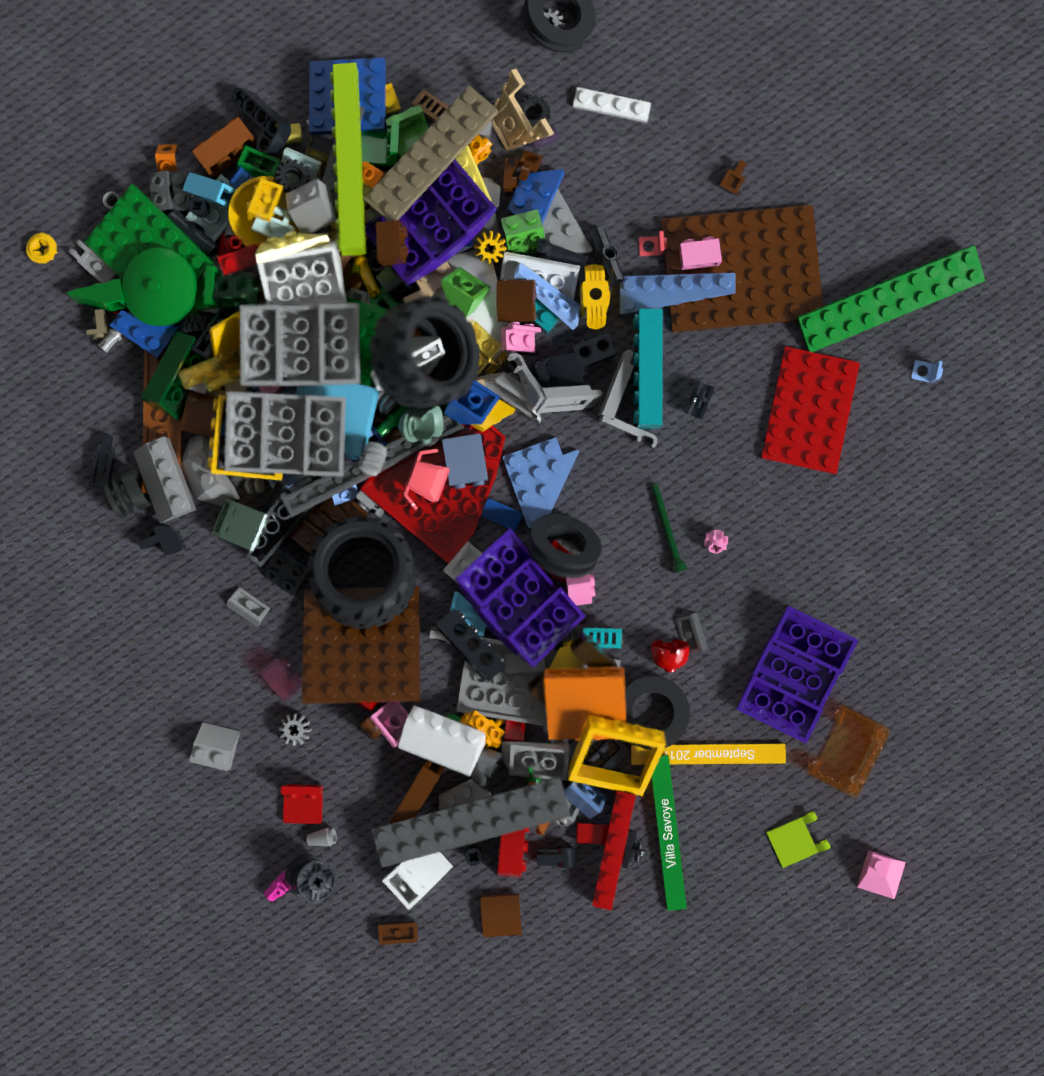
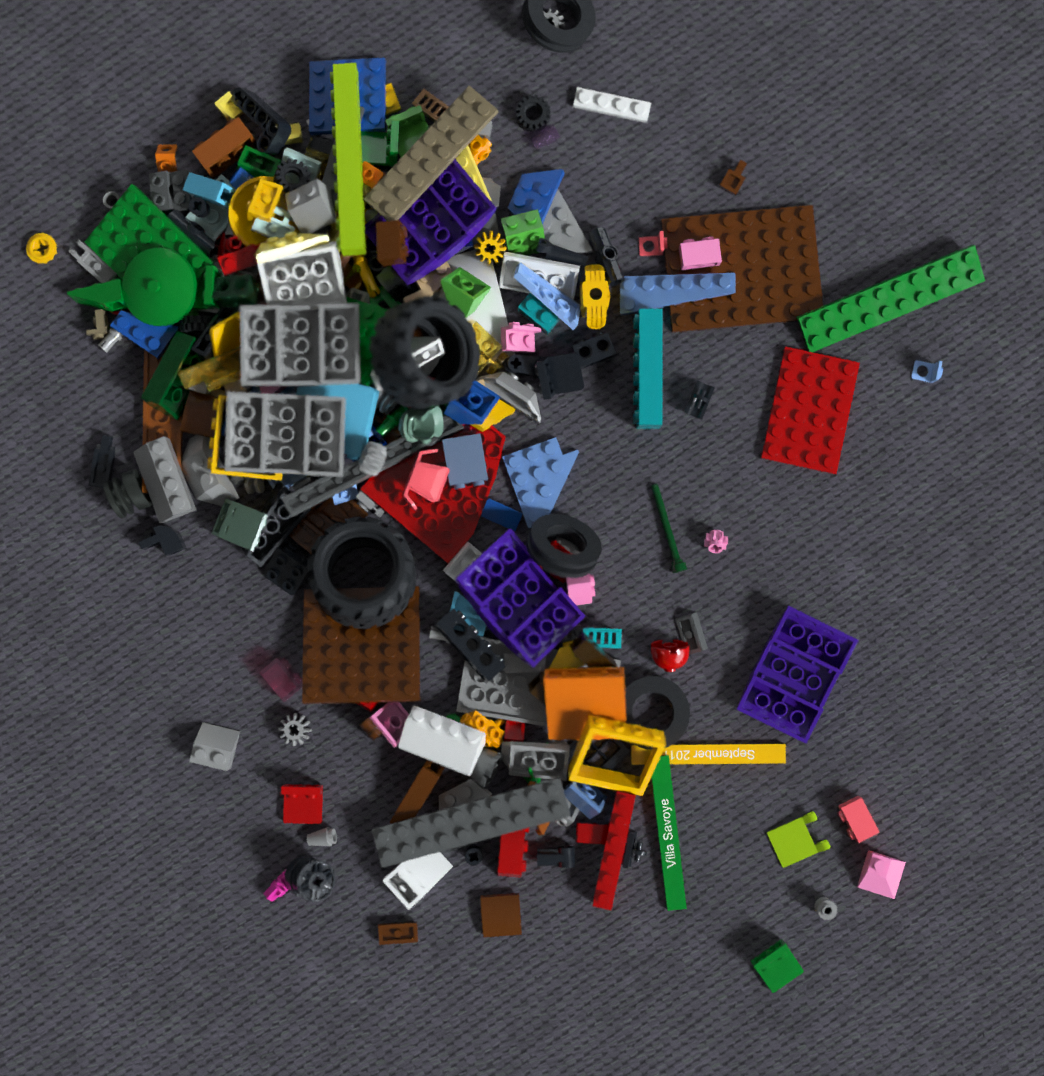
(227, 107): none -> light yellow panel
(247, 606): light grey slope -> none
(510, 179): reddish brown plate -> none
(511, 121): tan wing -> none
(516, 300): reddish brown slope -> none
(529, 162): reddish brown plate -> none
(556, 398): light grey hinge -> none
(614, 397): light grey hinge -> none
(777, 966): none -> green bracket
(820, 906): none -> light grey brick
(850, 752): clear orange windscreen -> none
(858, 819): none -> coral brick

